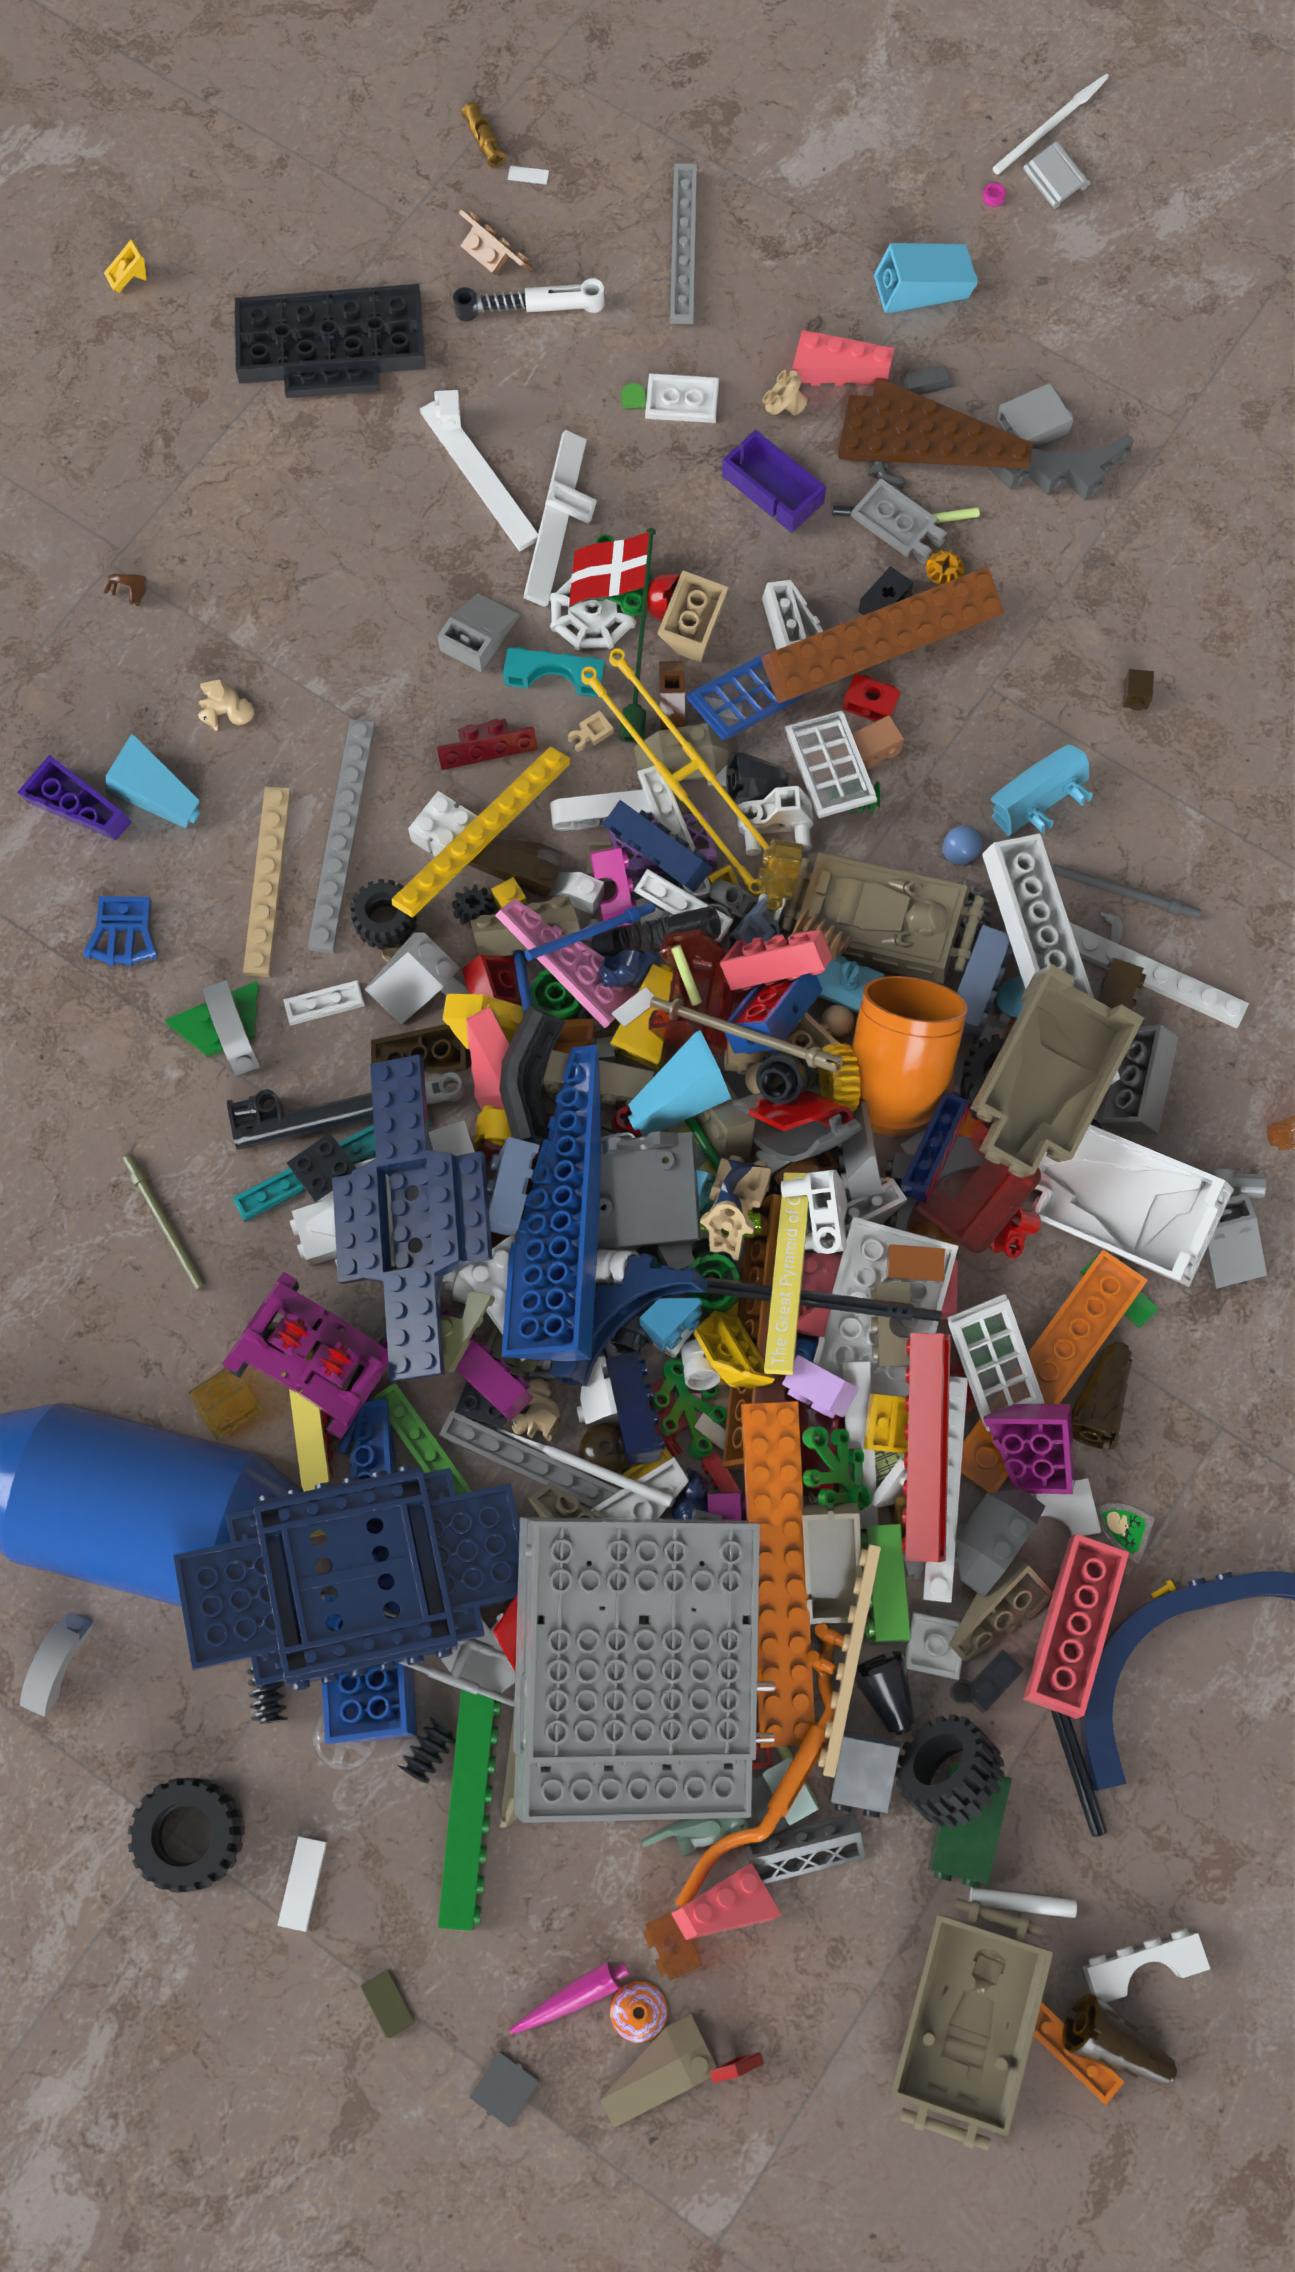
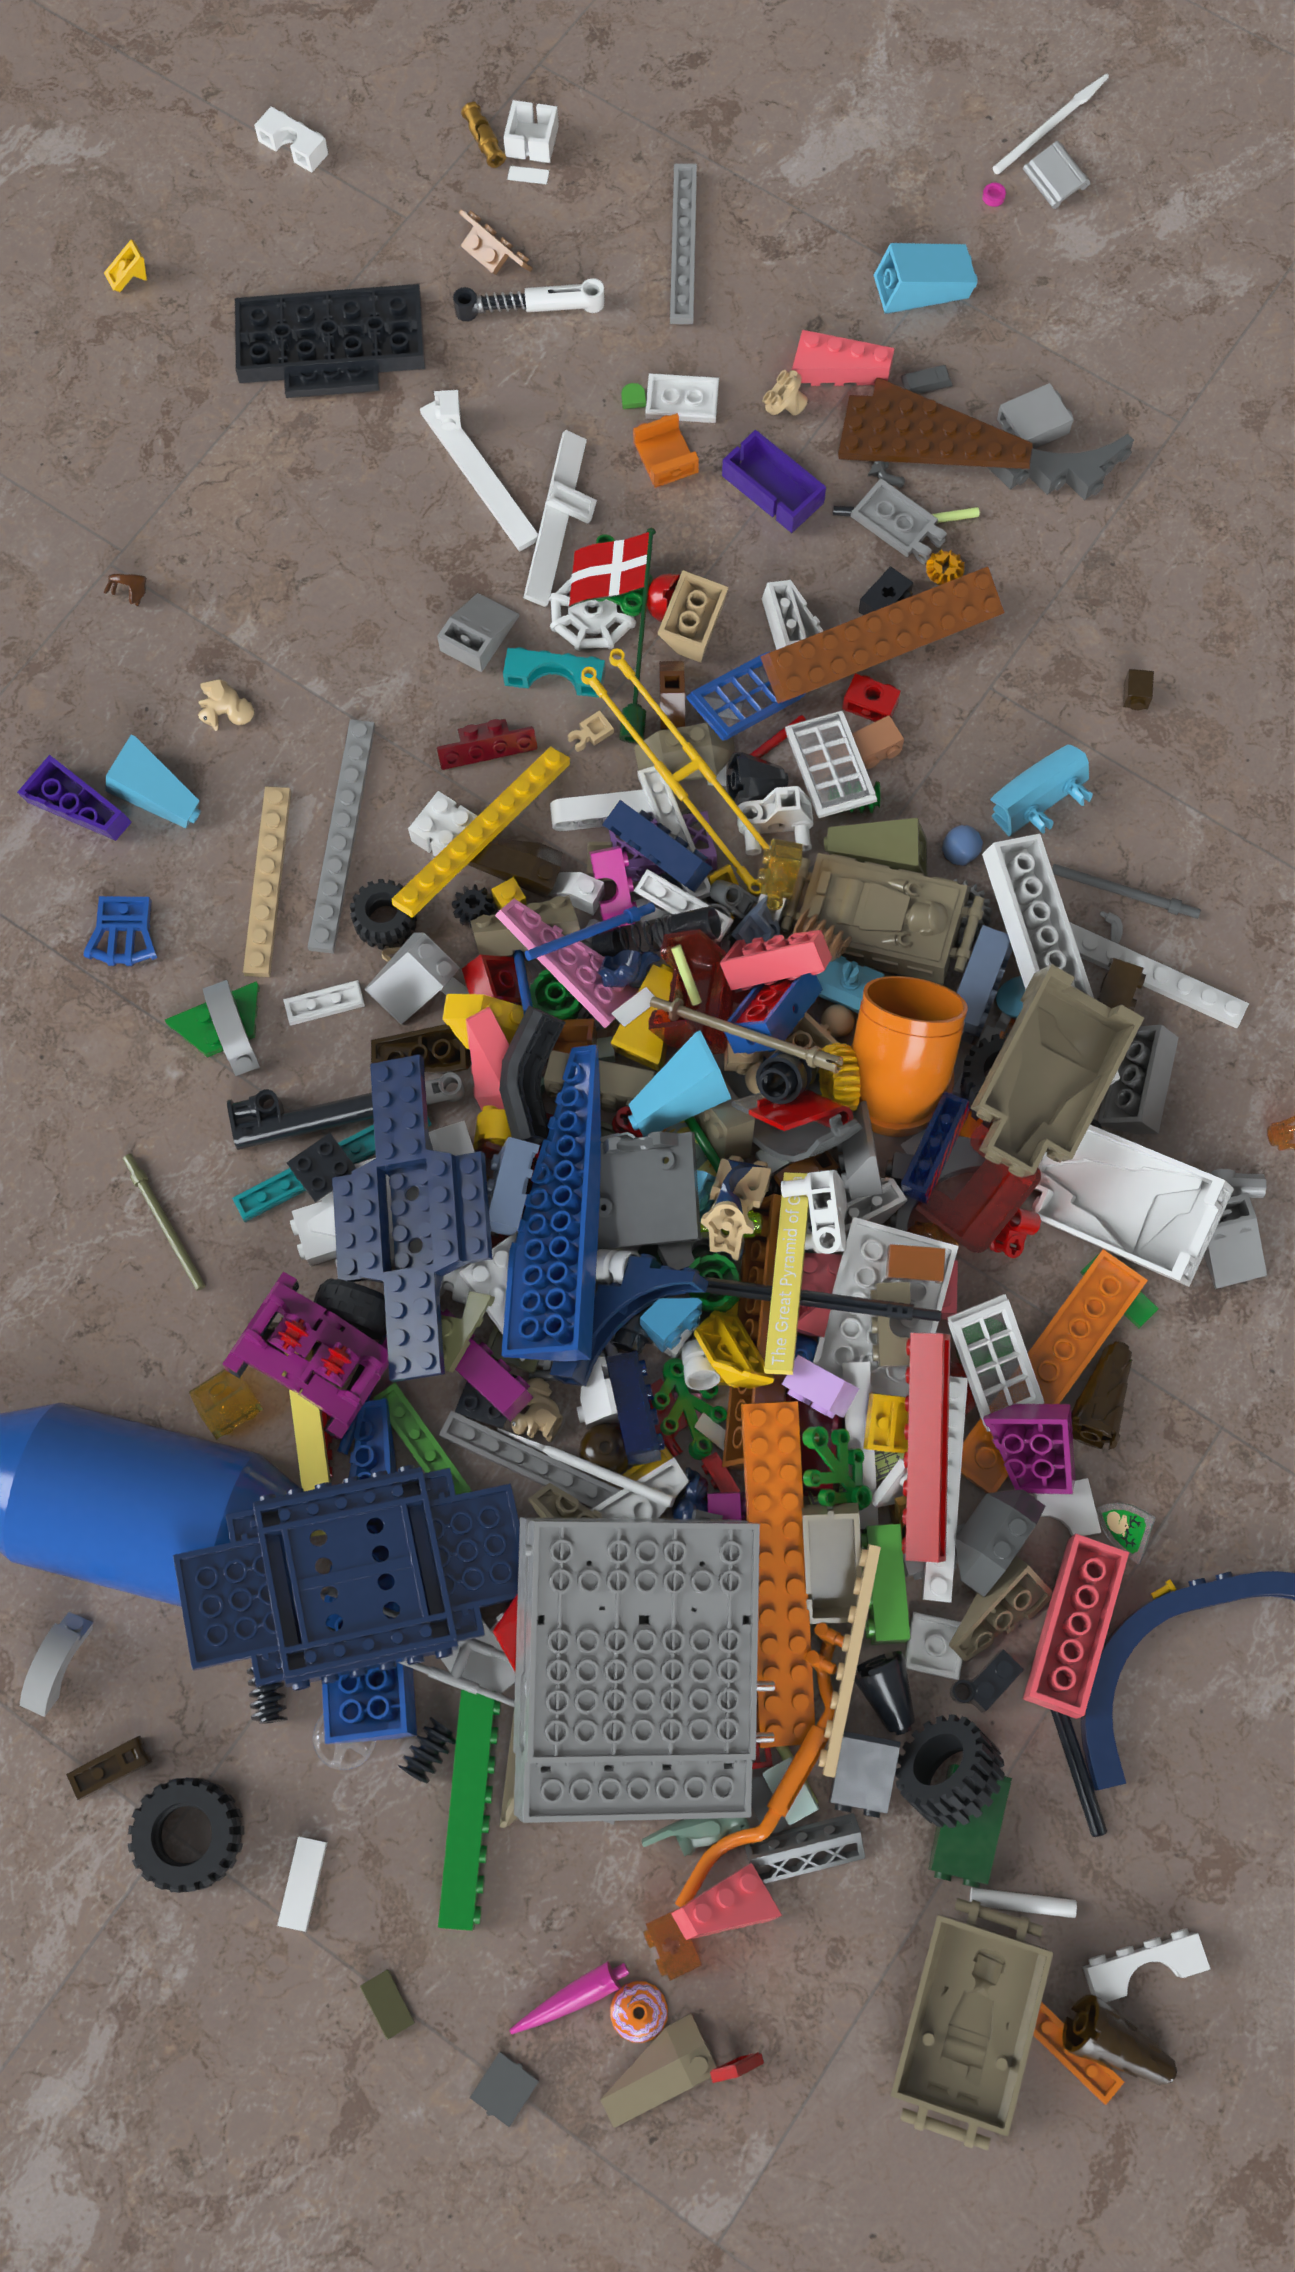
(108, 1768): none -> dark brown plate
(277, 129): none -> white arch
(354, 1304): none -> black tyre
(525, 137): none -> white piece
(664, 450): none -> orange panel
(775, 740): none -> red bar
(887, 843): none -> olive slope

